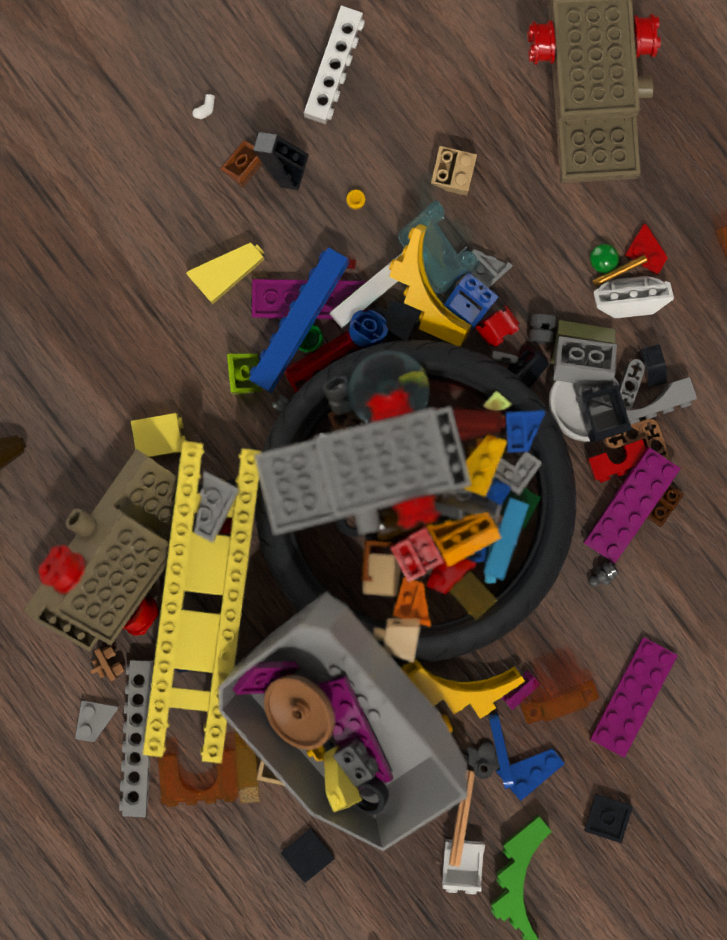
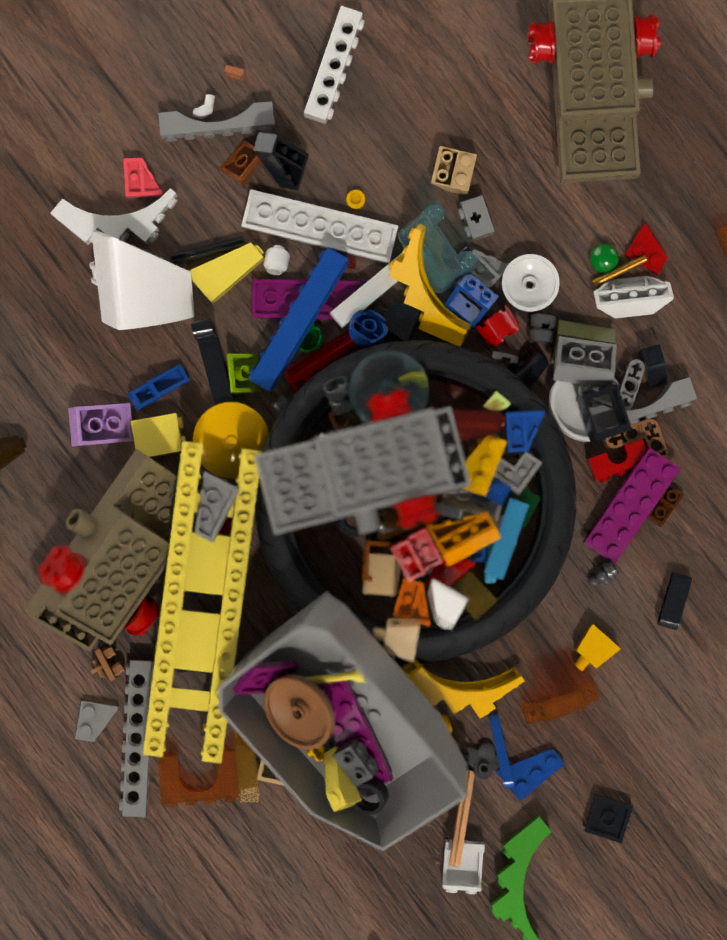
(100, 424): none -> lavender slope
(138, 179): none -> coral wing
(138, 286): none -> white panel
(139, 223): none -> white arch
(158, 387): none -> blue slope
(176, 125): none -> light grey arch
(207, 250): none -> black axle
(211, 354): none -> black beam
(224, 432): none -> yellow dish
(234, 72): none -> nougat tile
(276, 260): none -> white head
(307, 855): black tile -> none
(319, 226): none -> white plate
(353, 675): none -> light yellow piece
(445, 604): none -> white slope
(477, 207): none -> light grey brick
(518, 694): magenta hinge -> none
(537, 271): none -> white dish
(594, 648): none -> yellow torso
(633, 697): magenta plate -> none
(674, 600): none -> black beam

